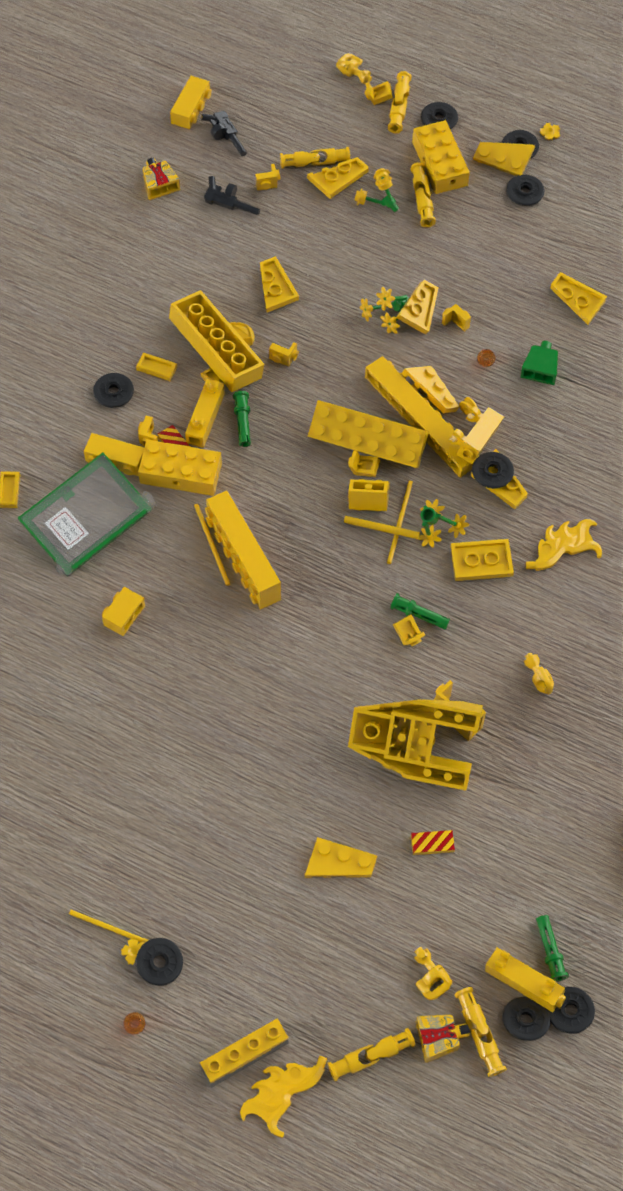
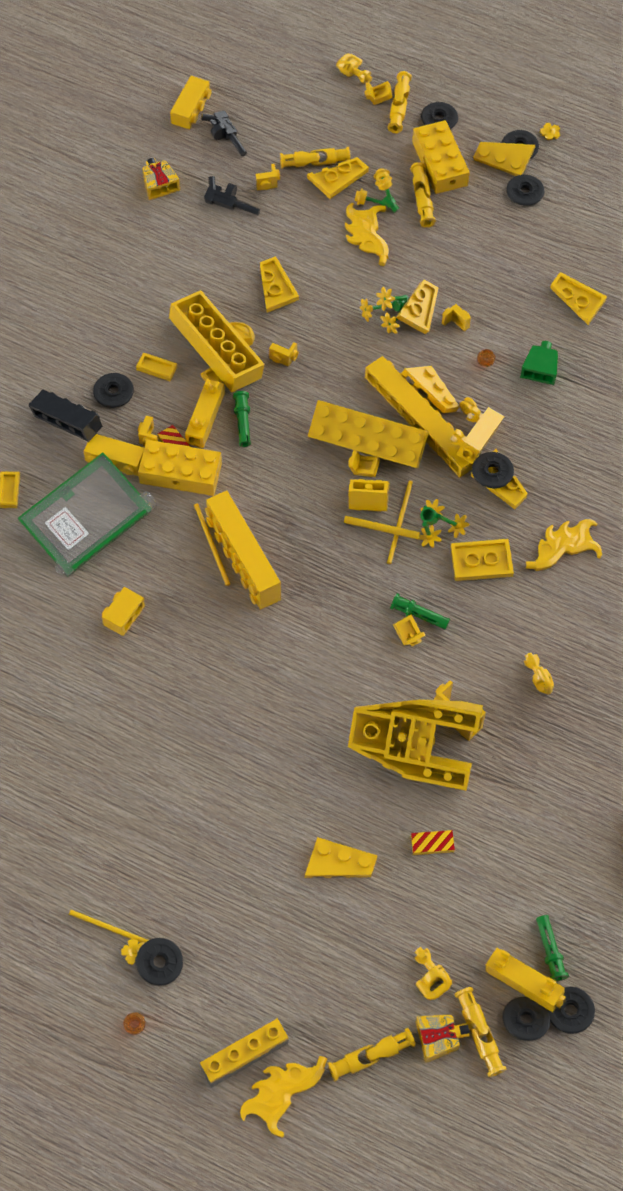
(66, 415): none -> black brick
(364, 231): none -> yellow piece

